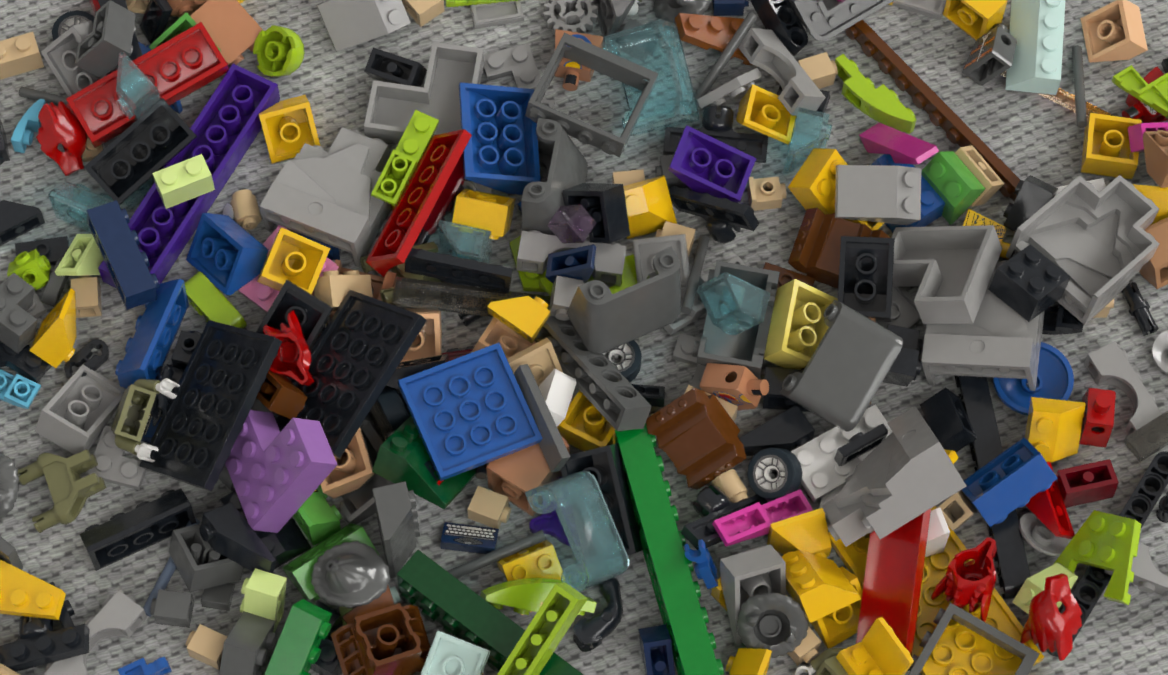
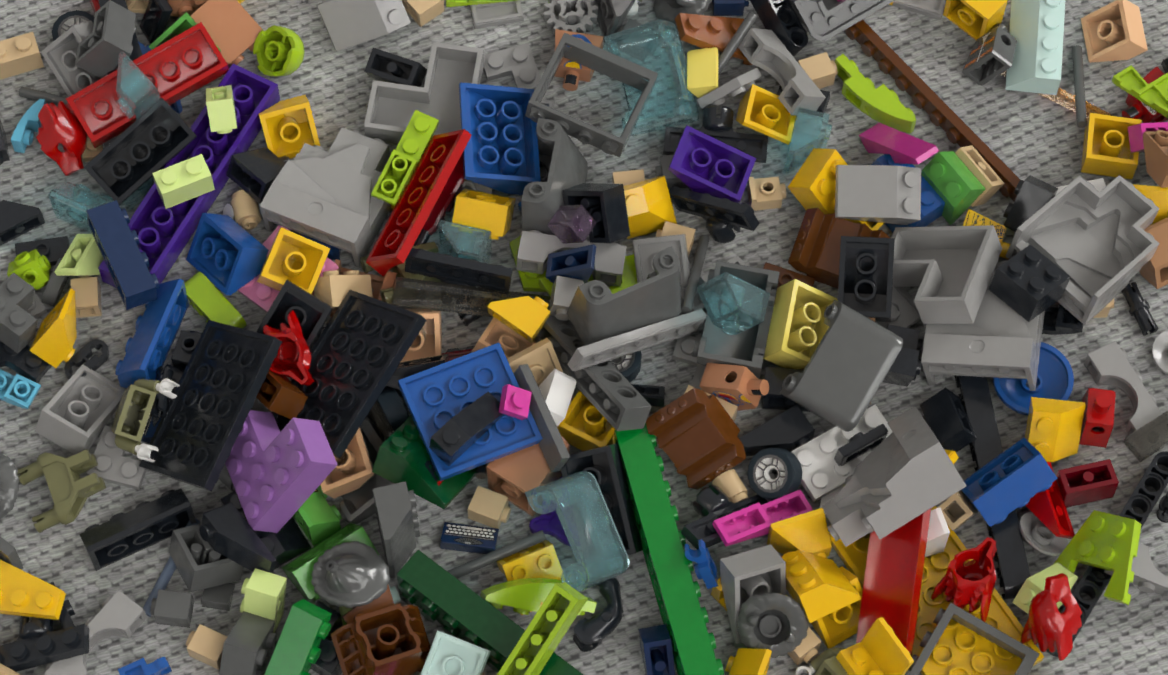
(221, 109): none -> yellowish green slope
(255, 171): none -> black torso
(465, 428): none -> black slope
(515, 402): none -> dark pink plate
(636, 340): none -> light grey tile
(702, 71): none -> light yellow slope

